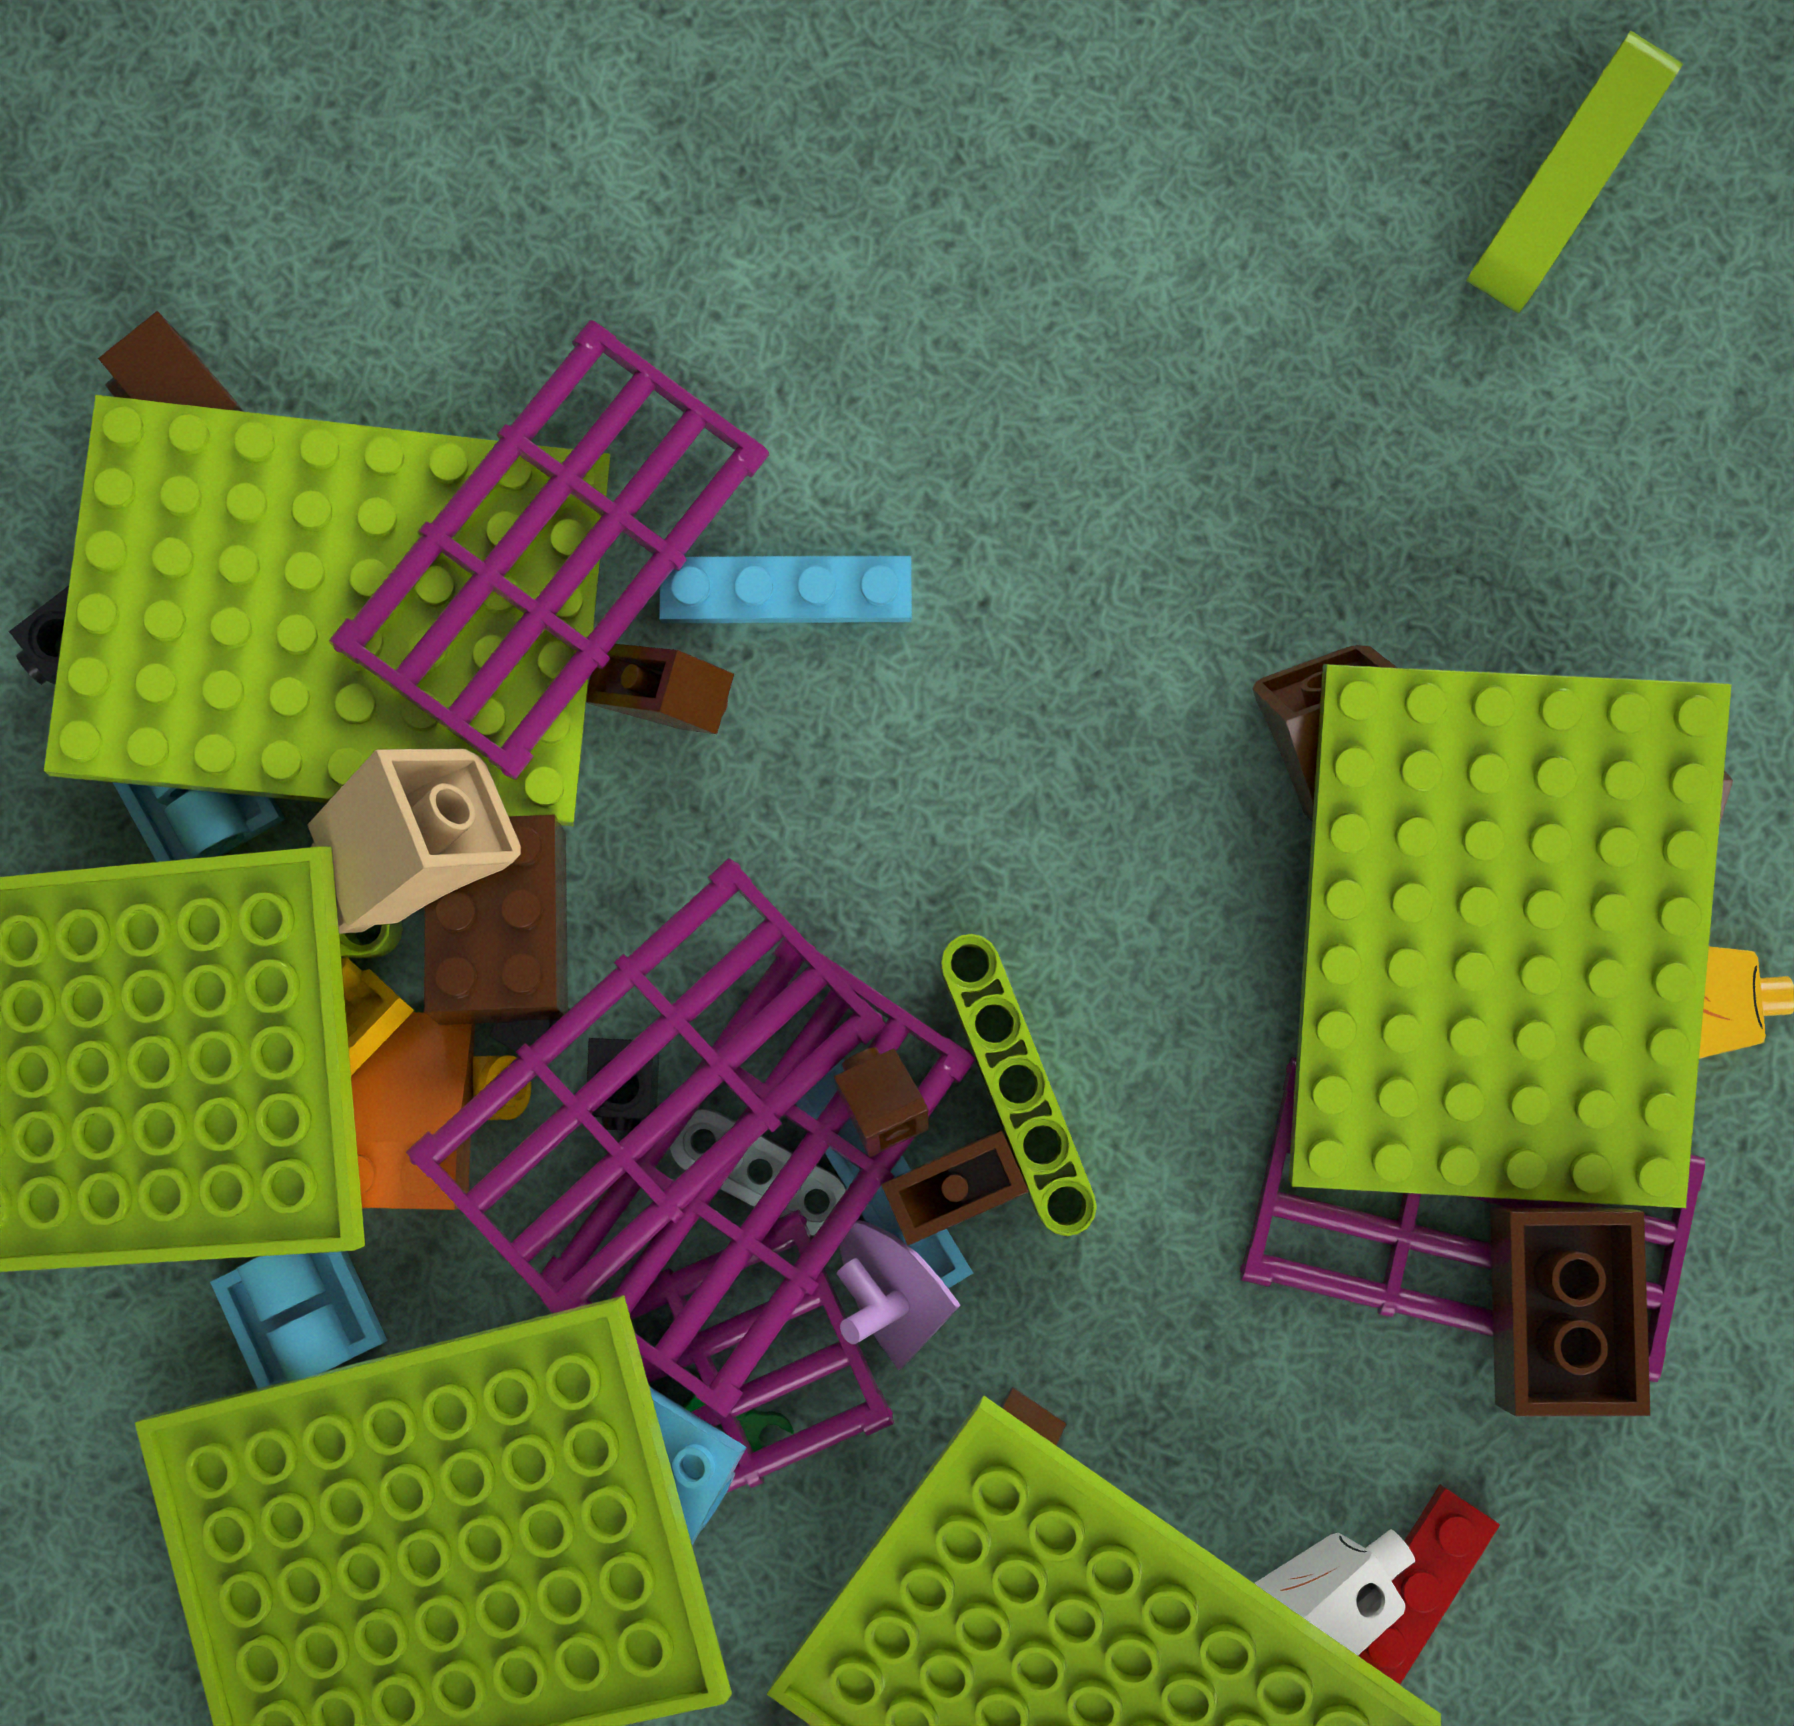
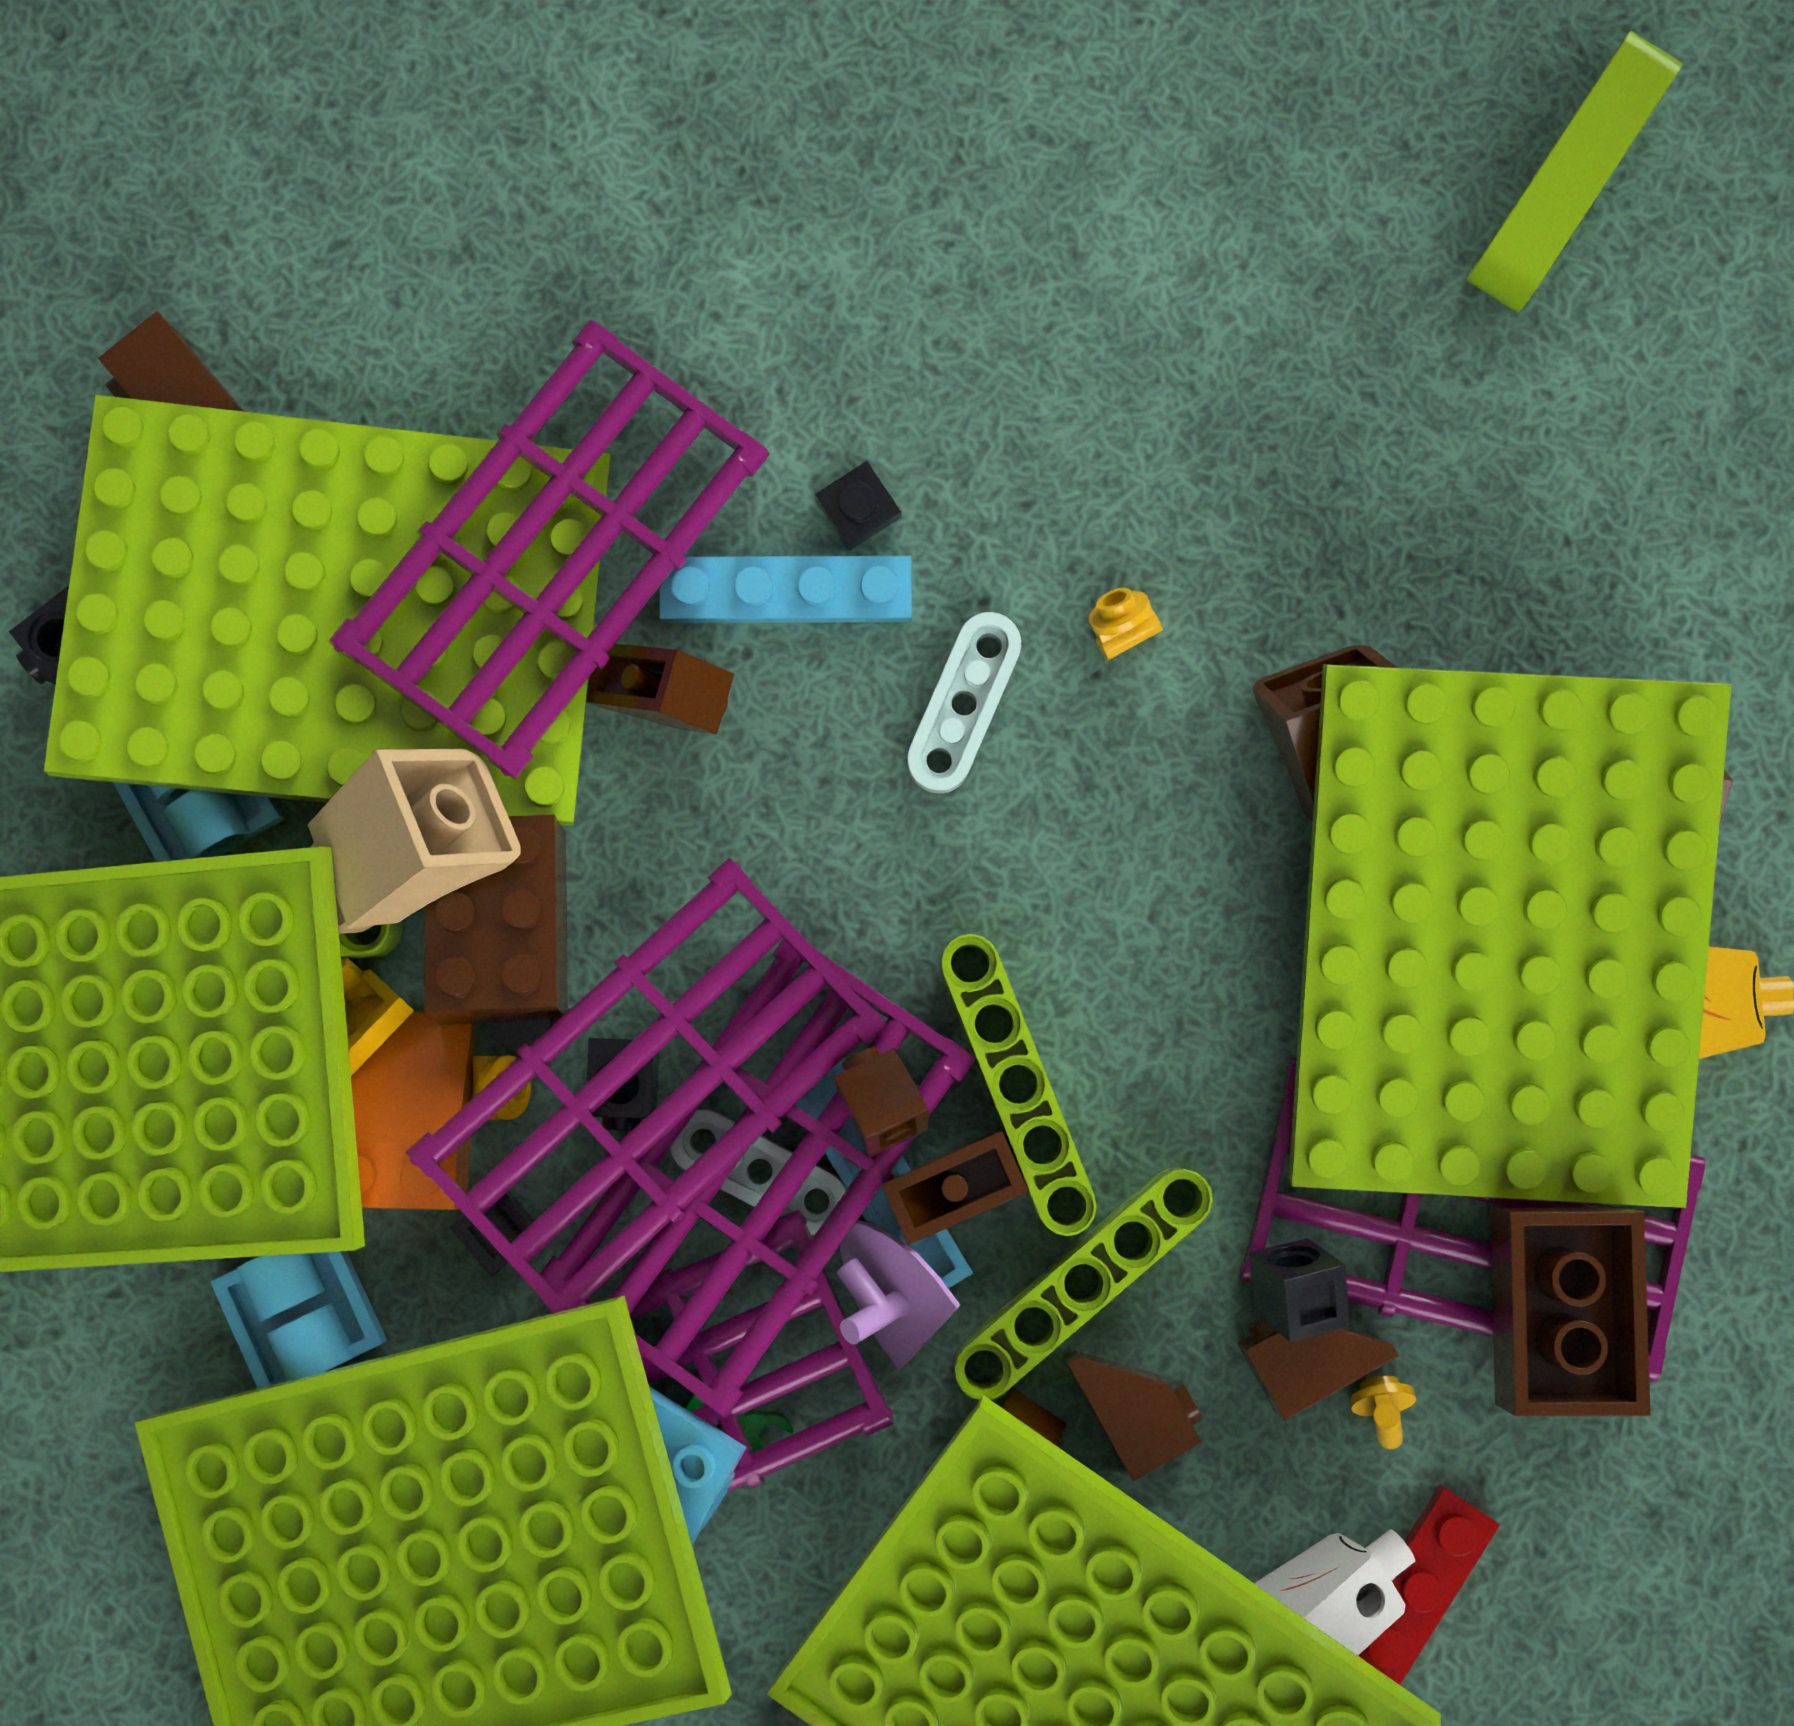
(508, 1217): none -> black plate
(858, 505): none -> black plate
(971, 675): none -> light aqua plate
(1070, 1313): none -> lime beam
(1123, 621): none -> yellow plate
(1137, 1411): none -> reddish brown slope
(1299, 1289): none -> black brick
(1311, 1368): none -> reddish brown slope
(1384, 1400): none -> yellow plate

